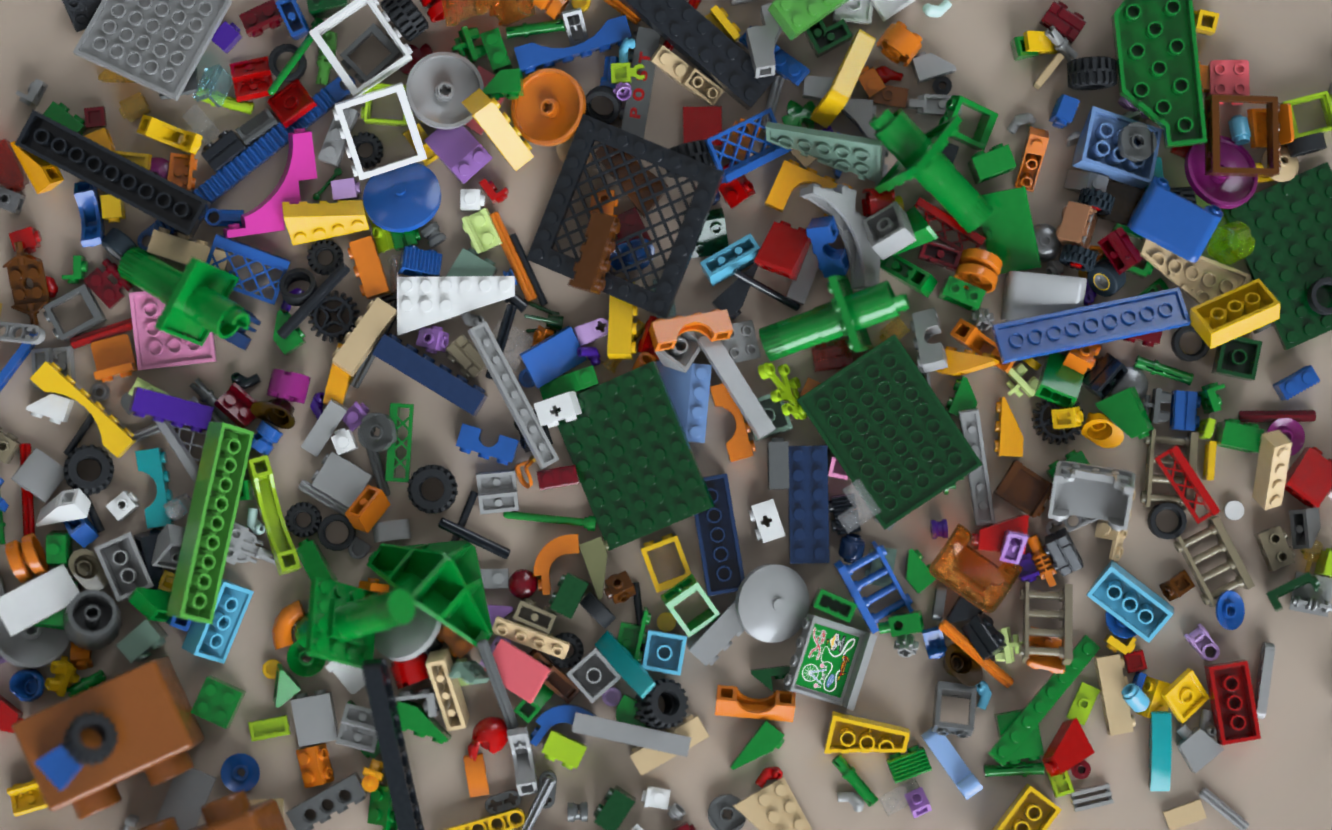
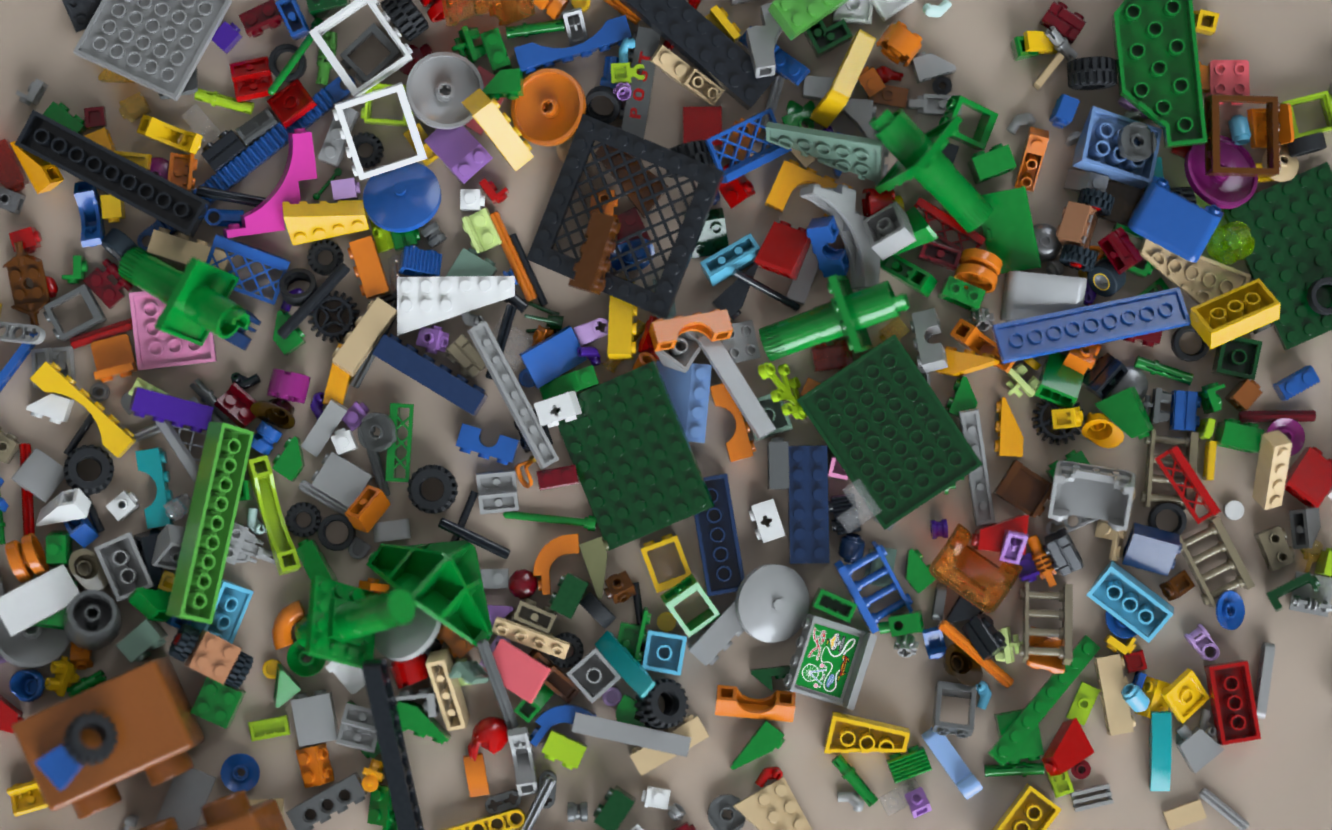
(211, 655): none -> brick
(214, 85): clear light blue panel -> none
(229, 196): none -> black axle
(291, 460): none -> green slope
(1151, 549): none -> brick
(1244, 394): none -> dark orange brick

